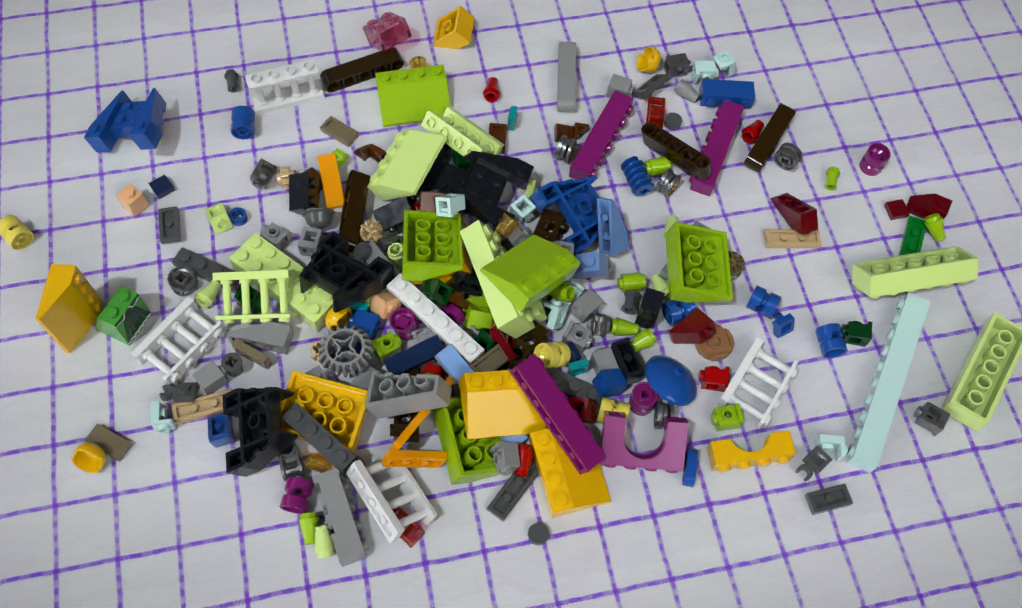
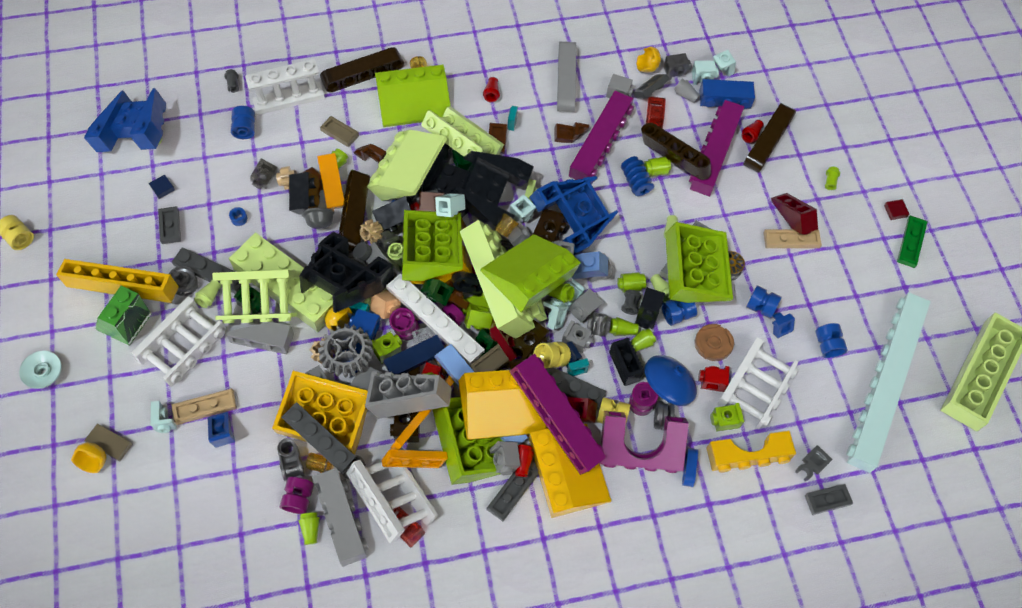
(34, 364): none -> light aqua dish
(68, 306): yellow slope -> none
(109, 279): none -> yellow brick
(132, 200): light nougat brick -> none
(181, 393): dark grey plate -> none
(211, 378): light grey brick -> none
(218, 218): yellowish green bracket -> none
(227, 363): dark grey bush -> none
(251, 354): dark tan tile -> none
(258, 428): black wedge -> none
(276, 236): light grey brick -> none
(310, 240): light grey brick -> none
(323, 542): yellowish green cone -> none
(387, 31): clear pink brick -> none
(454, 29): yellow slope -> none
(538, 534): dark grey tile -> none
(565, 149): flat silver wheel -> none
(603, 359): light grey brick -> none
(609, 382): blue brick -> none
(611, 229): medium blue slope -> none
(668, 182): flat silver wheel -> none
(673, 121): dark grey tile -> none
(693, 329): dark red slope -> none
(788, 156): flat silver wheel -> none
(832, 443): light aqua bracket -> none
(857, 333): dark green brick -> none
(874, 159): magenta wheel -> none
(914, 271): yellowish green brick -> none
(928, 204): dark red slope -> none
(931, 418): flat silver brick -> none
(935, 226): lime cone -> none

